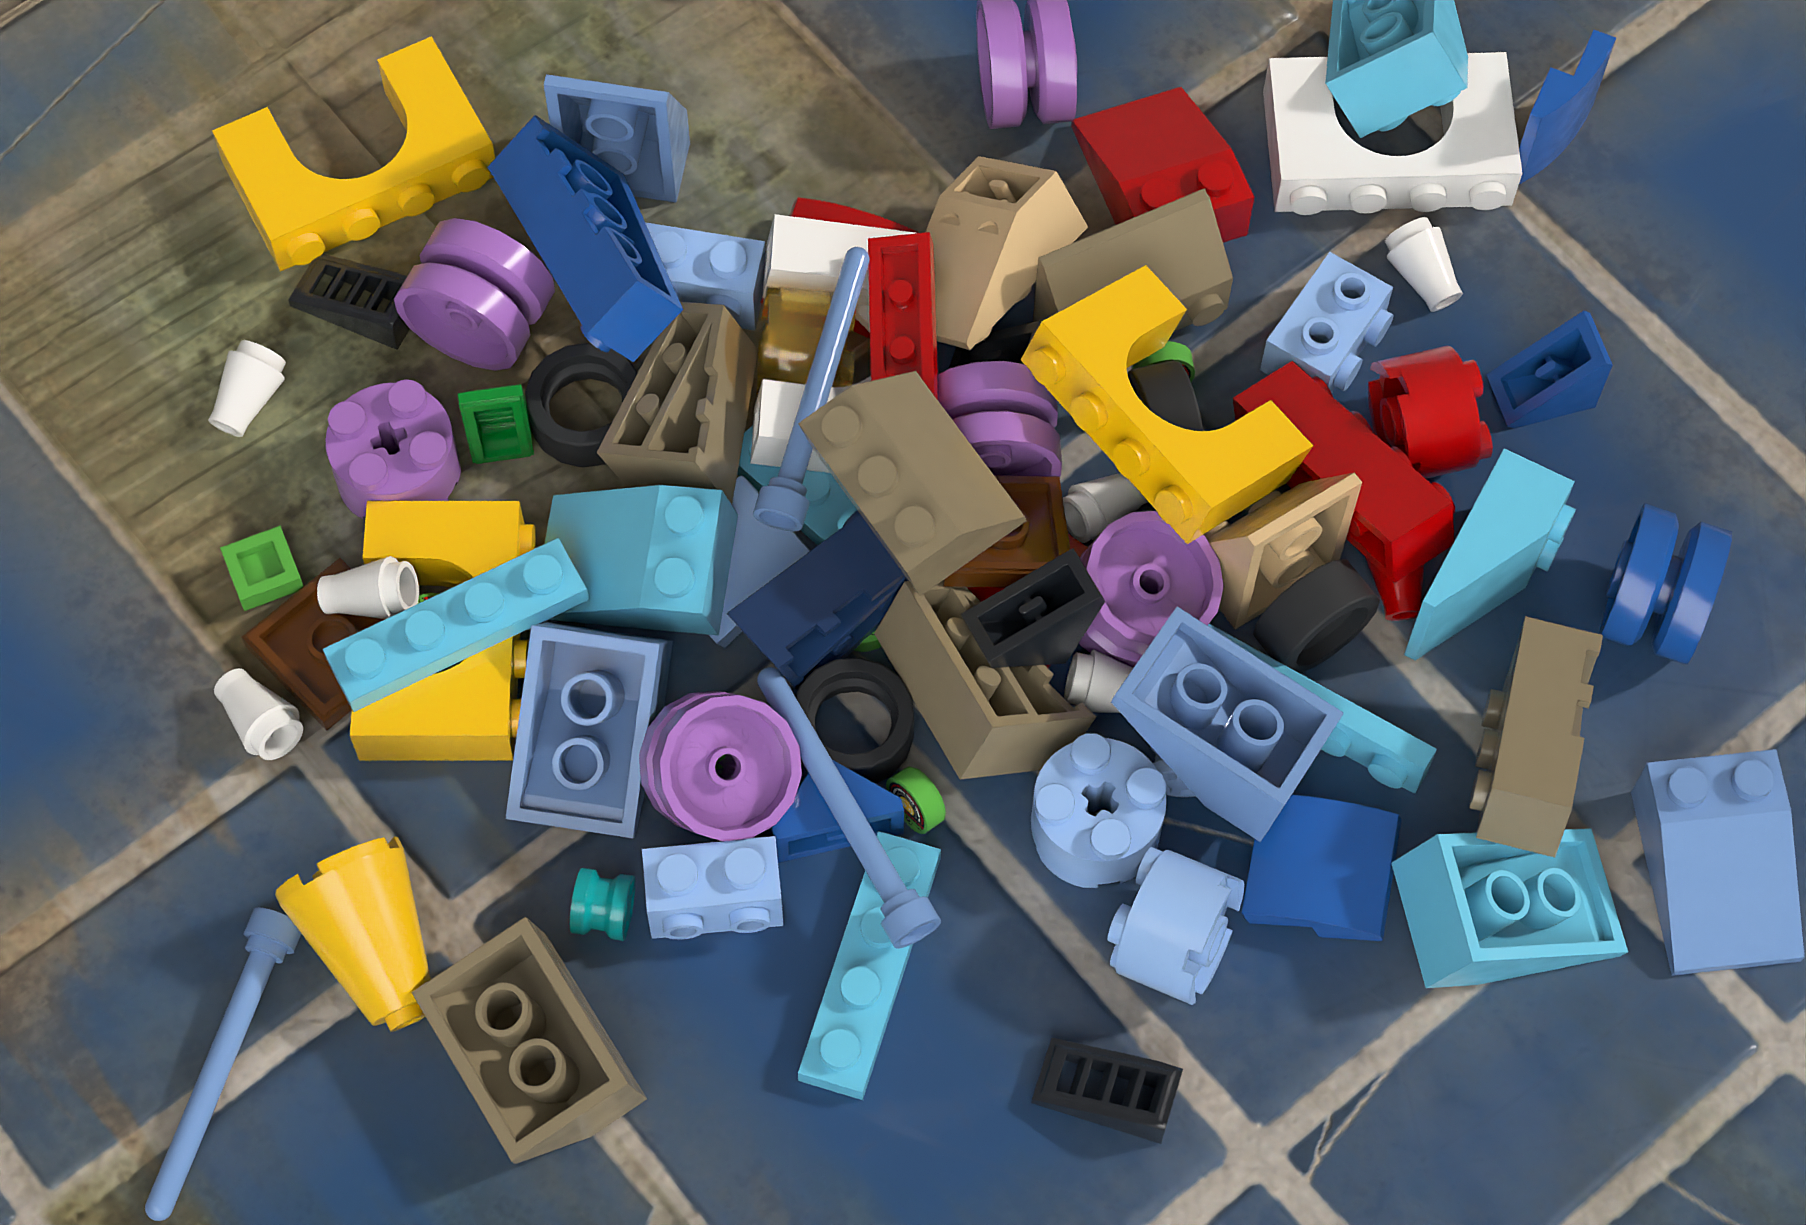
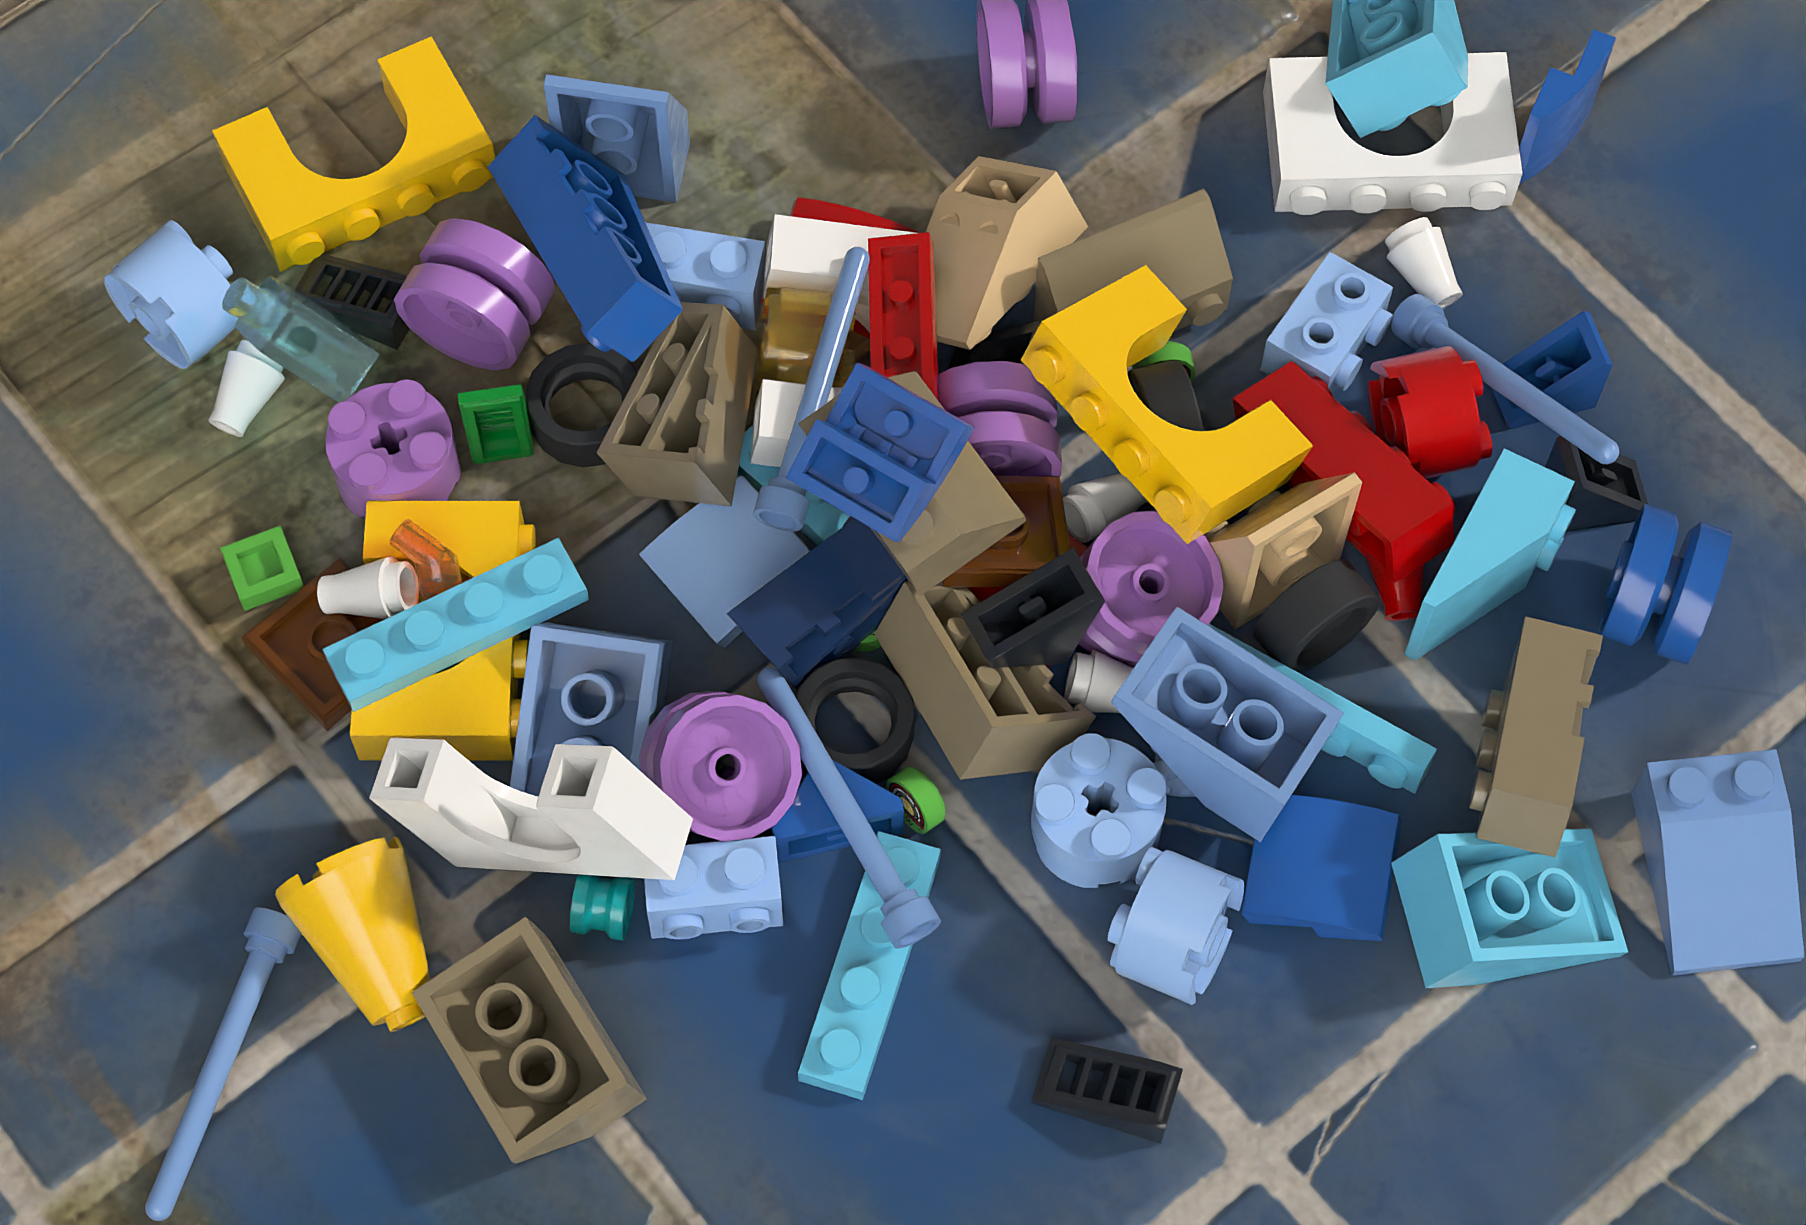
(174, 294): none -> light blue brick
(261, 717): white cone -> none
(300, 336): none -> clear light blue torso
(434, 562): none -> clear orange arm
(588, 820): none -> white arch
(648, 555): medium azure slope -> none
(880, 453): none -> blue slope
(1162, 152): red slope -> none
(1424, 325): none -> medium blue piece
(1600, 491): none -> black slope

